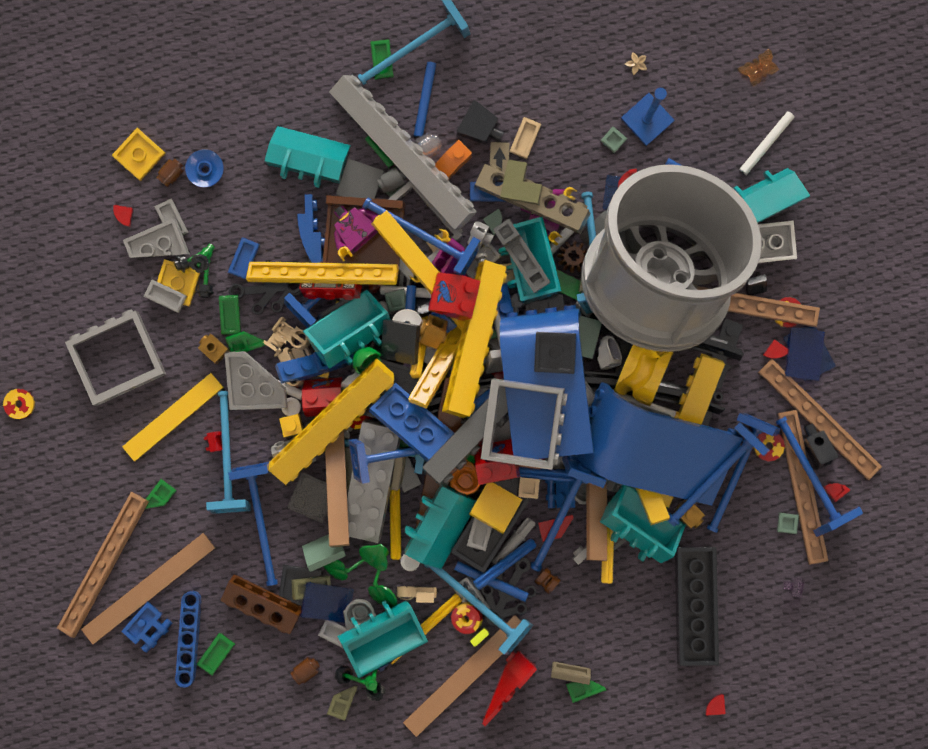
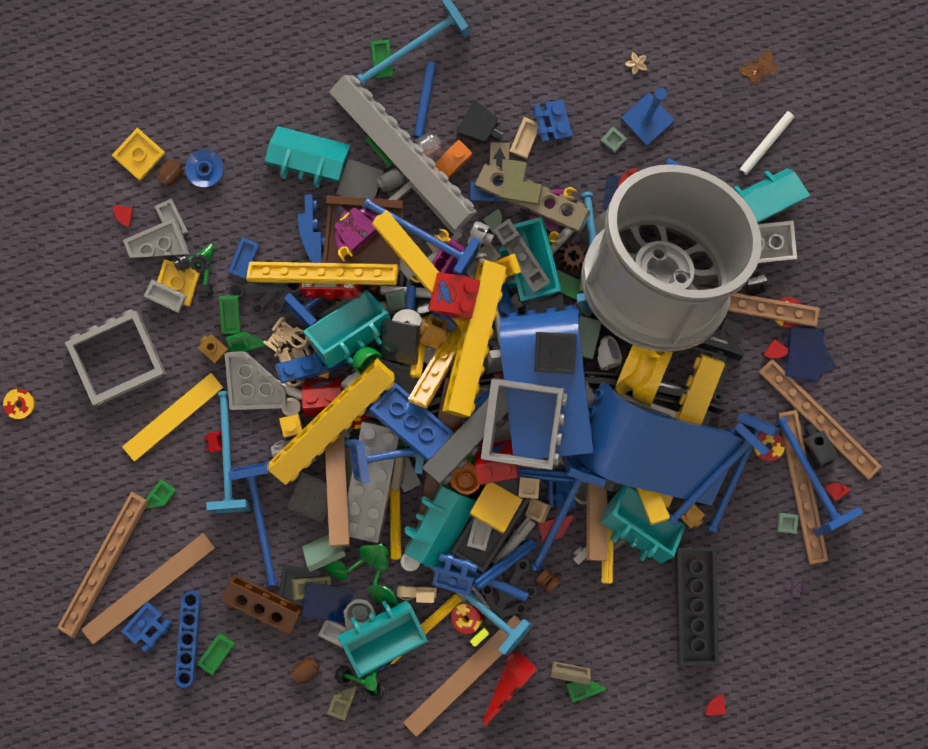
(452, 579): none -> blue plate
(510, 263): none -> yellow tile
(537, 510): none -> tan plate
(557, 121): none -> blue plate

